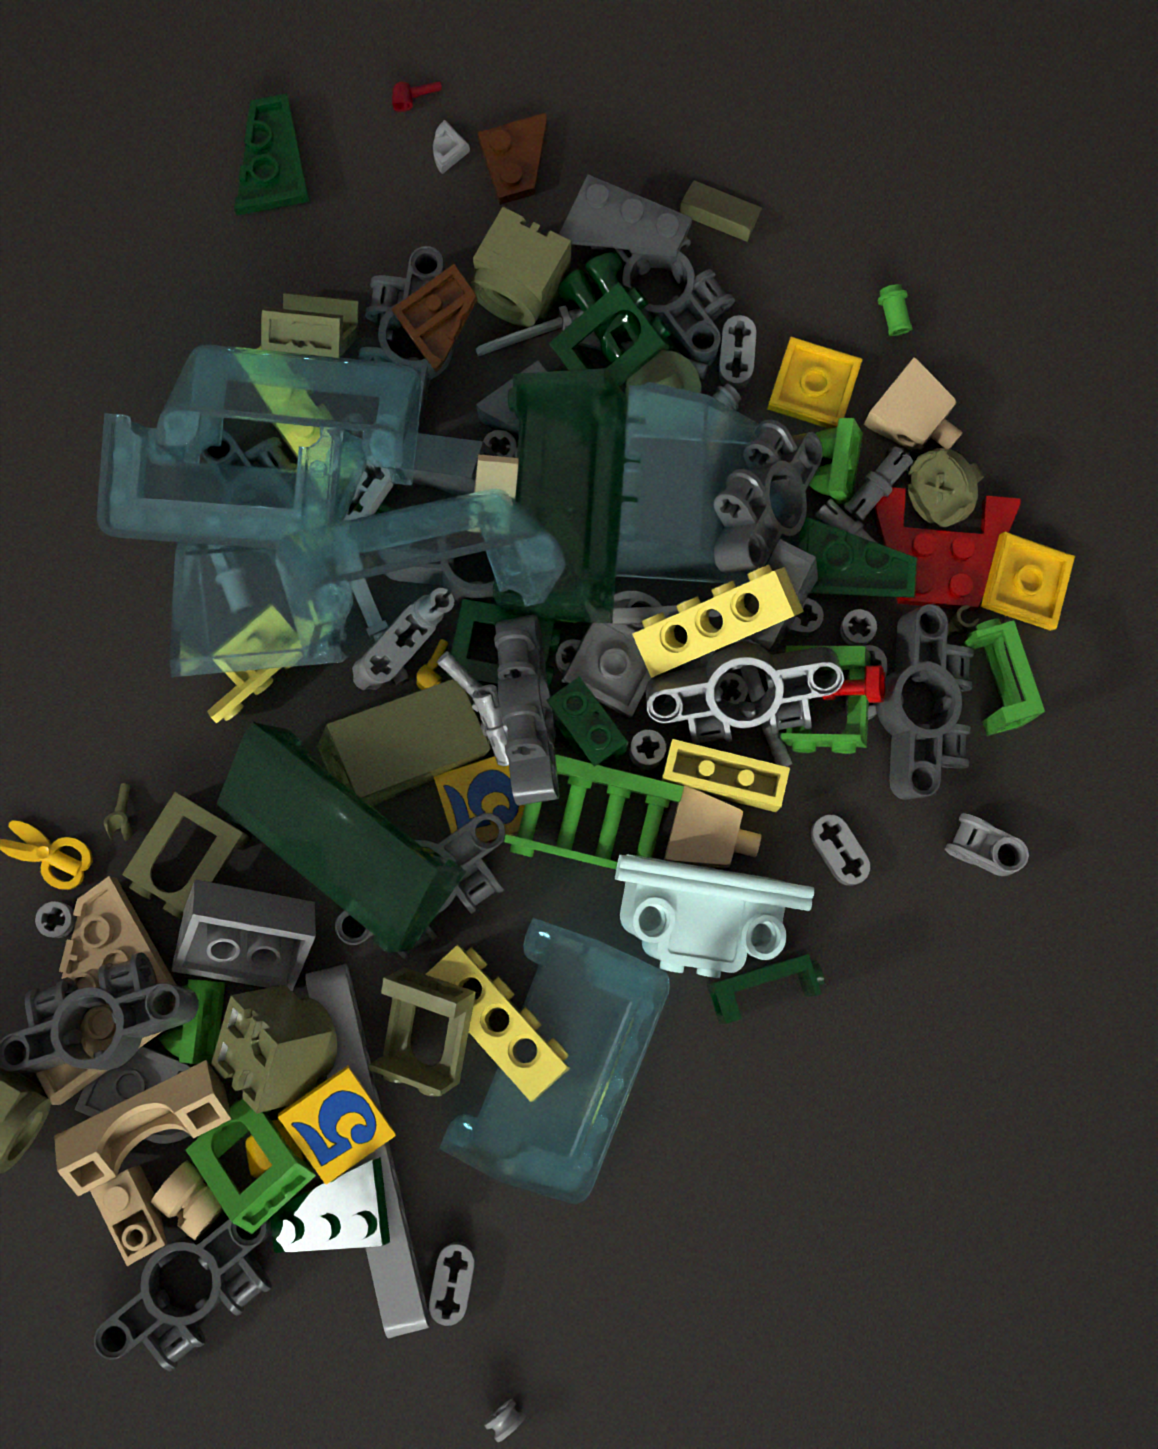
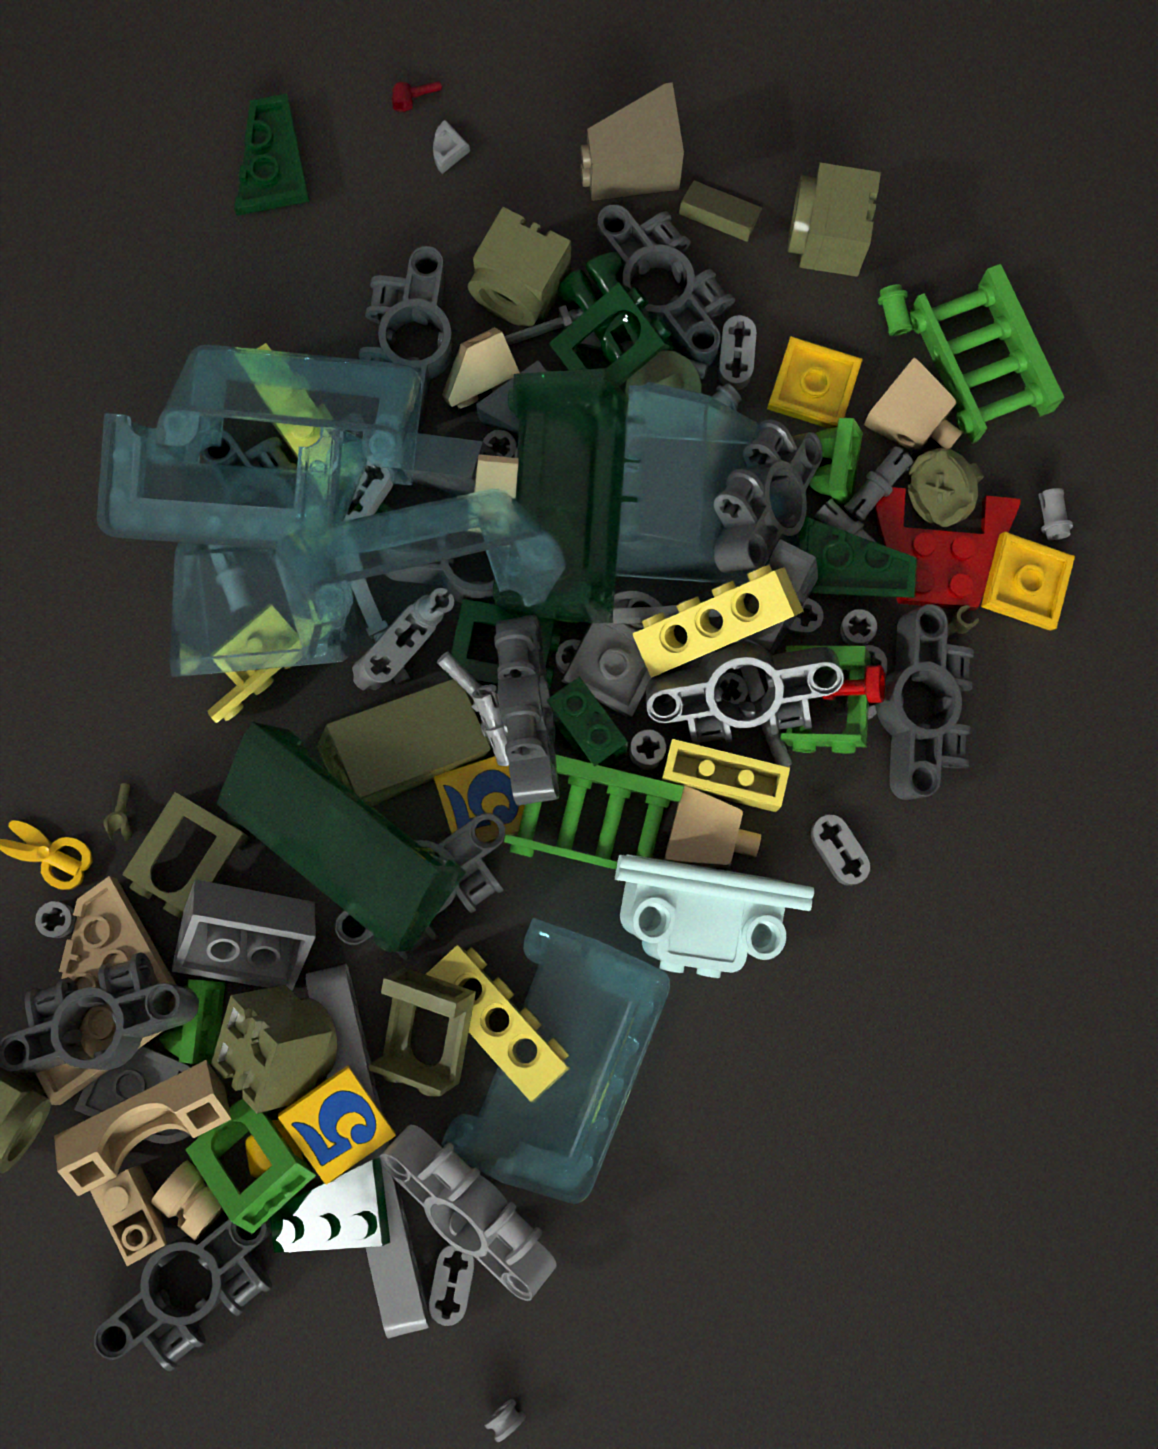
(322, 322): olive panel -> none
(426, 676): yellow hand -> none
(437, 314): reddish brown wing -> none
(469, 1211): none -> light grey piece
(479, 366): none -> tan slope
(514, 156): reddish brown wing -> none
(622, 220): dark grey wing -> none
(635, 149): none -> dark tan slope
(723, 992): dark green panel -> none
(834, 218): none -> olive piece
(984, 846): light grey piece -> none
(1009, 325): none -> bright green fence
(1014, 712): bright green panel -> none
(1054, 514): none -> light grey pin

